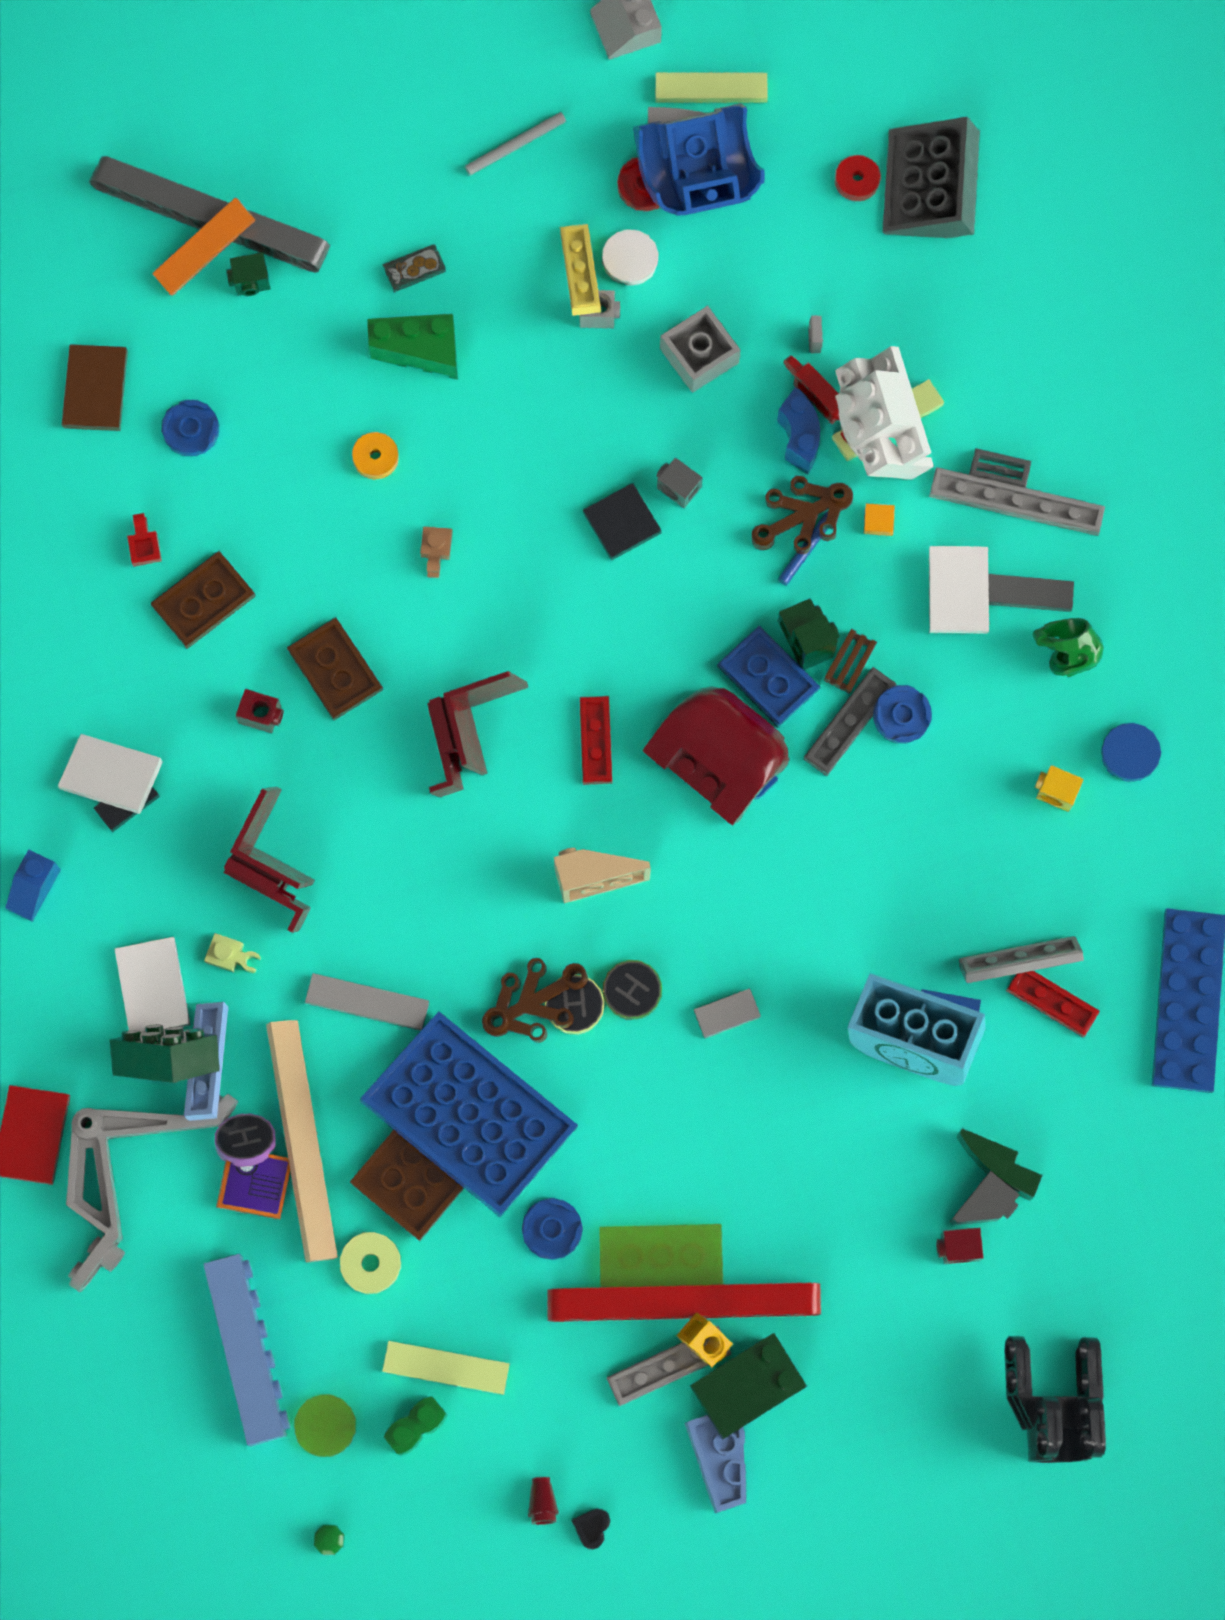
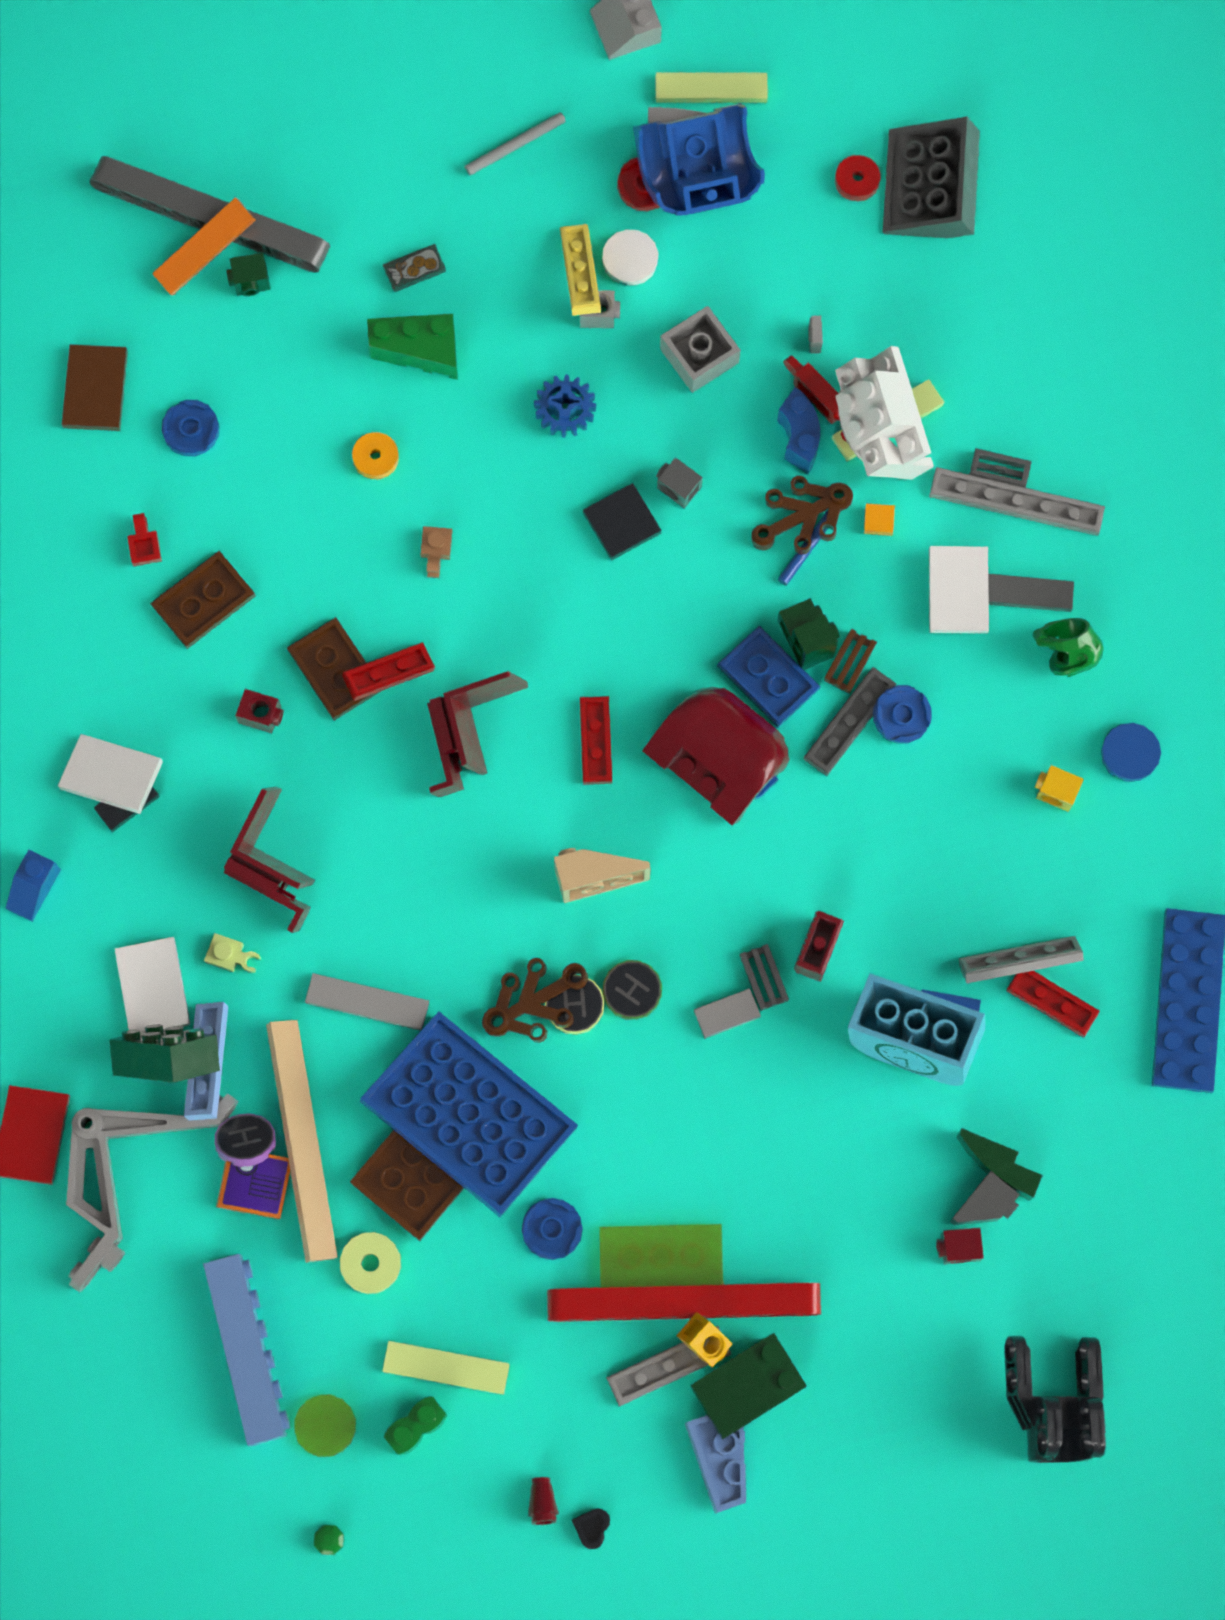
(388, 671): none -> red tile
(577, 406): none -> blue gear
(755, 953): none -> dark grey tile
(818, 945): none -> dark red brick

